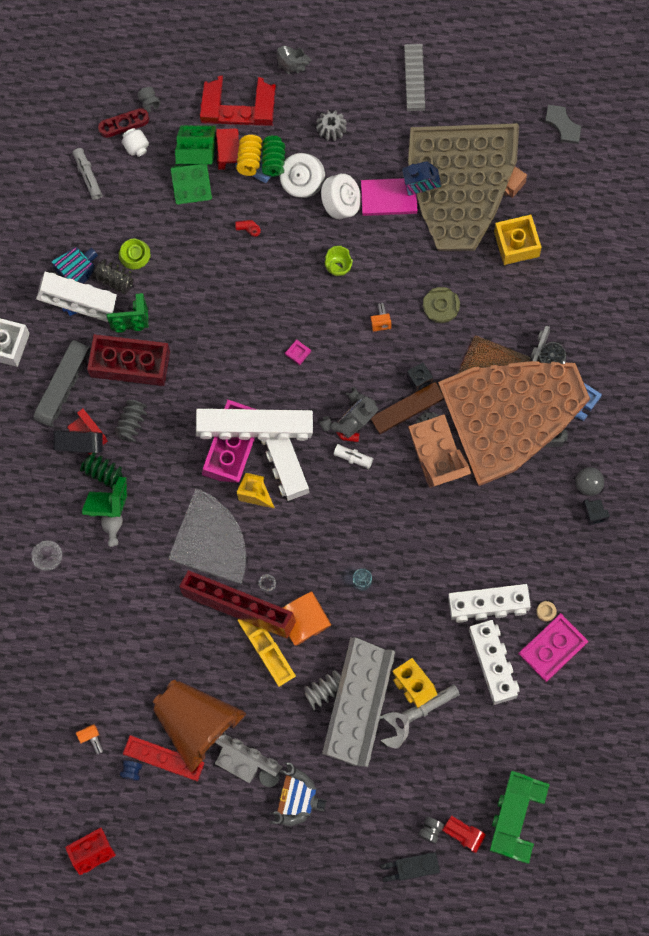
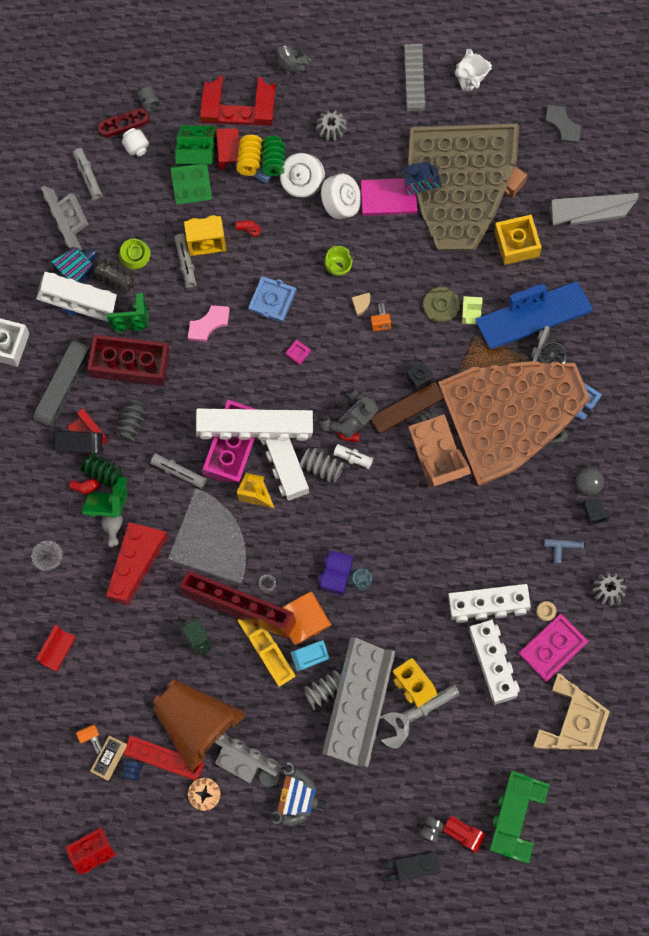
(55, 649): none -> red panel
(67, 214): none -> light grey bracket
(85, 487): none -> red arm
(108, 758): none -> tile
(136, 556): none -> red wedge
(177, 470): none -> light grey pin
(189, 279): none -> light grey pin
(197, 637): none -> clear green brick
(205, 235): none -> yellow brick
(212, 789): none -> light nougat gear
(215, 318): none -> bright pink tile
(272, 299): none -> medium blue plate
(310, 655): none -> medium azure tile
(321, 465): none -> light grey piece
(336, 572): none -> dark purple brick
(361, 303): none -> tan tile
(471, 70): none -> white hair
(471, 309): none -> yellowish green panel
(531, 312): none -> blue bracket
(559, 544): none -> sand blue piece
(582, 723): none -> tan wing
(591, 209): none -> light grey wedge
(616, 592): none -> light grey gear

